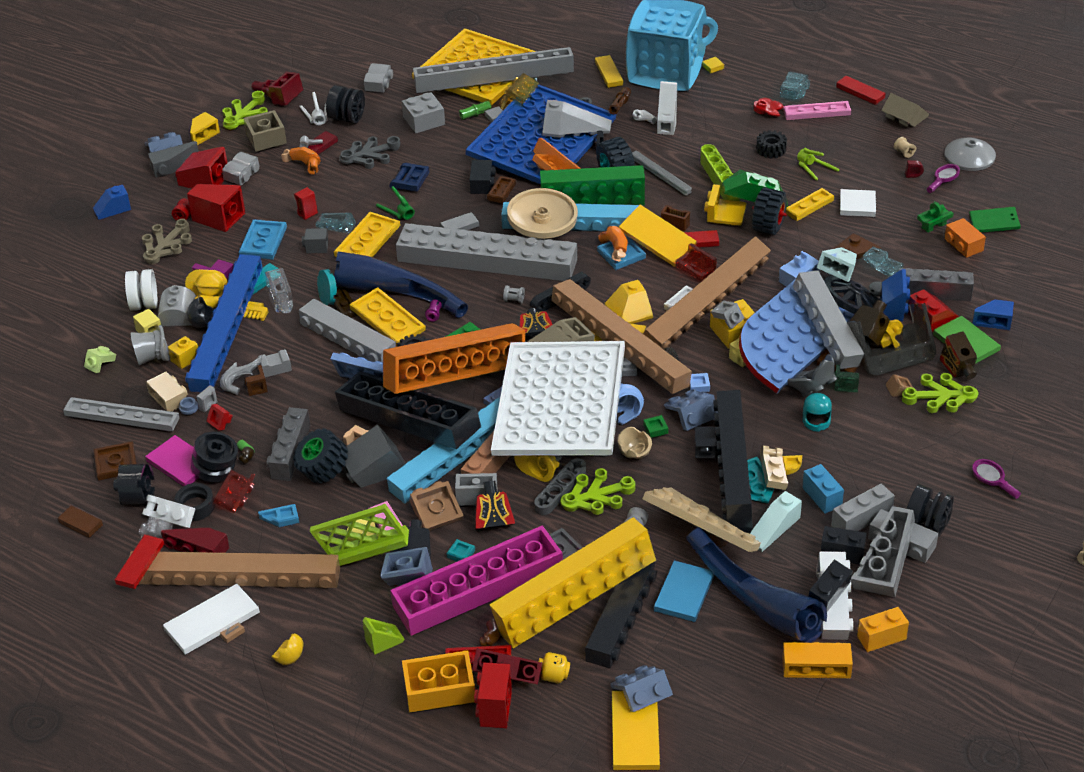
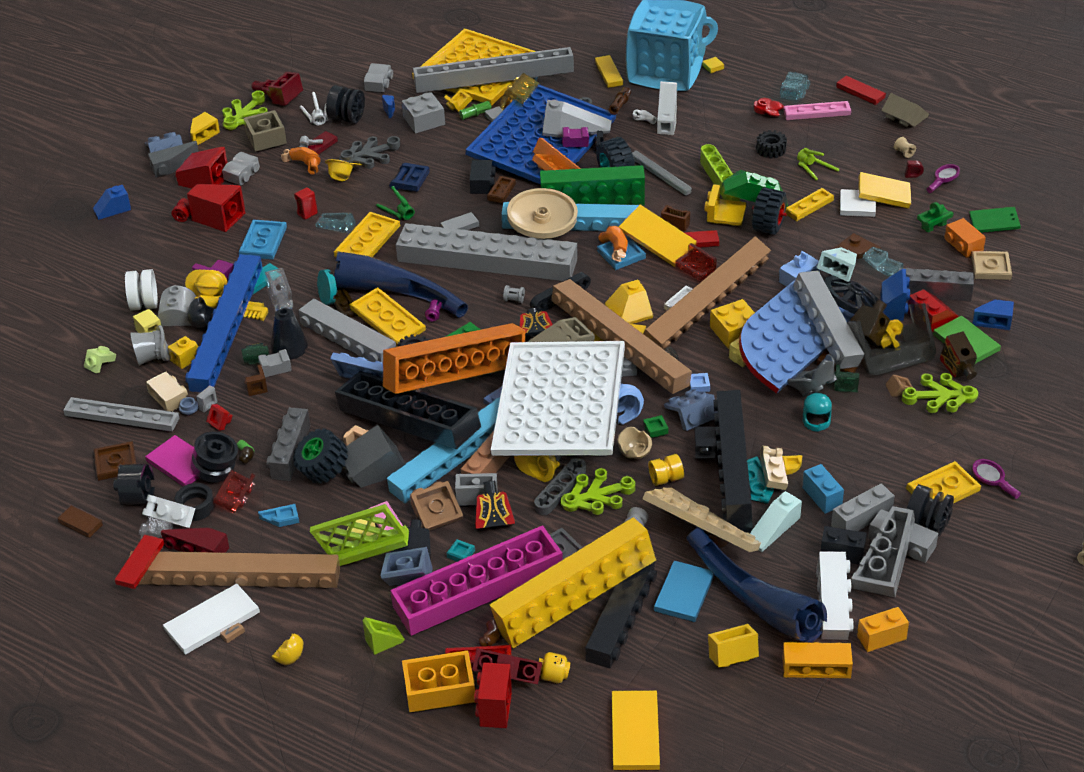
(152, 254): dark tan plant -> none
(235, 372): light grey piece -> none
(251, 352): none -> clear green brick
(287, 334): none -> black cone
(315, 240): dark grey brick -> none
(340, 169): none -> yellow piece
(388, 105): none -> blue slope
(458, 101): none -> yellow bracket
(575, 137): none -> magenta piece
(643, 687): sand blue bracket -> none
(669, 469): none -> yellow wheel
(729, 312): light grey bracket -> none
(733, 645): none -> yellow brick
(831, 584): black brick -> none
(875, 288): dark grey hinge -> none
(884, 190): none -> yellow tile
(950, 480): none -> yellow tile
(970, 154): light grey dish -> none
(991, 265): none -> tan tile

